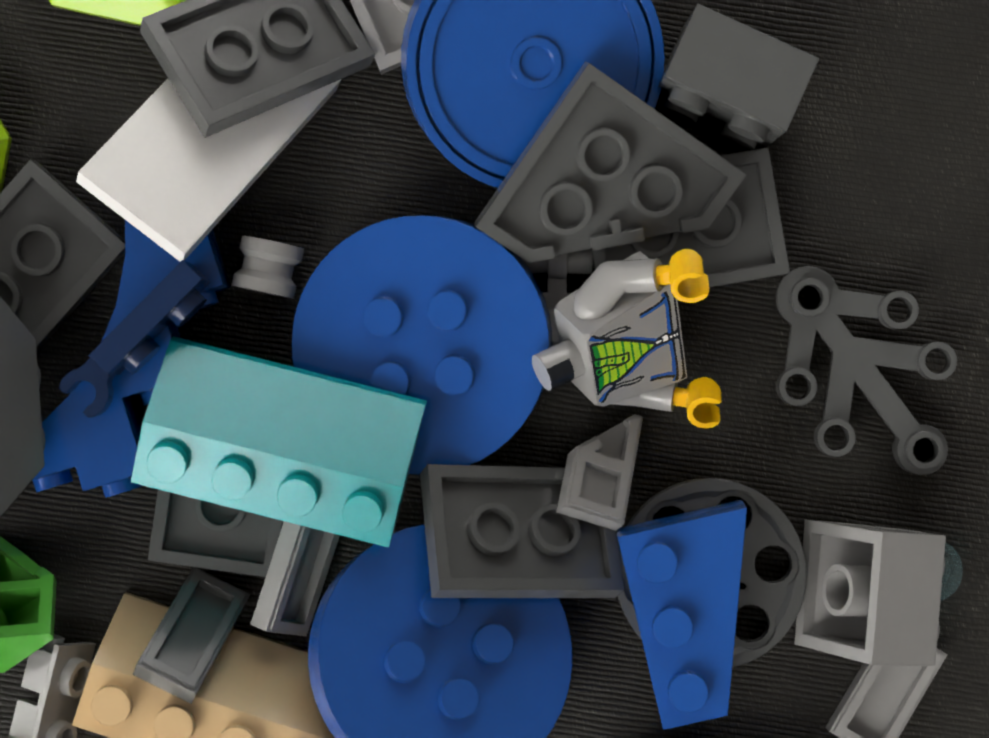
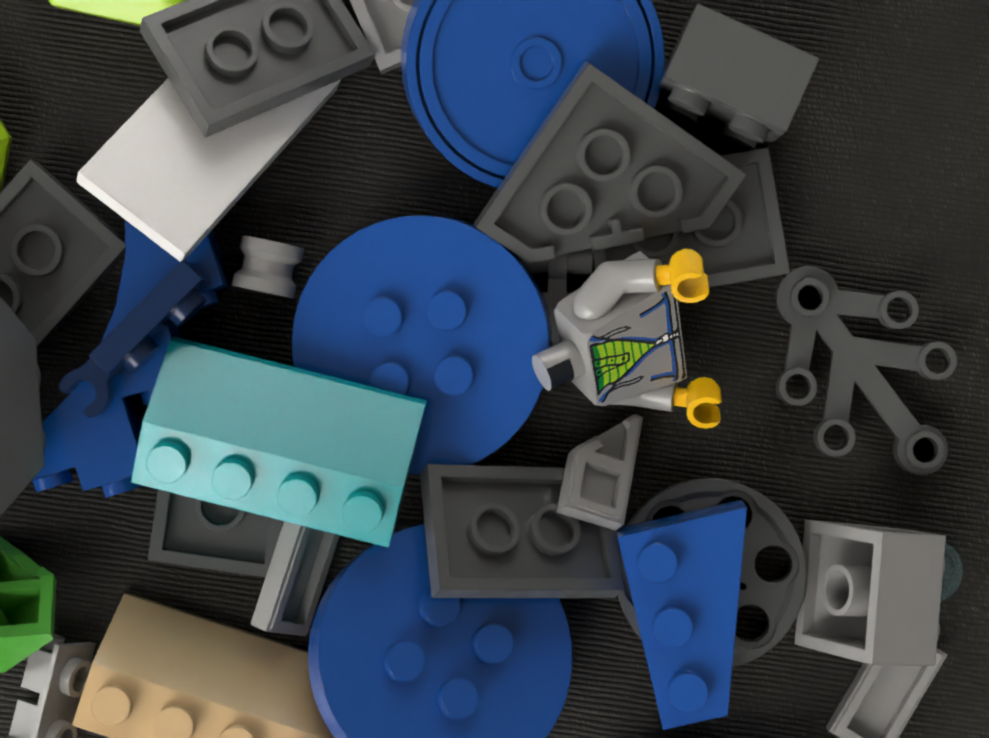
(191, 635): dark grey tile -> none

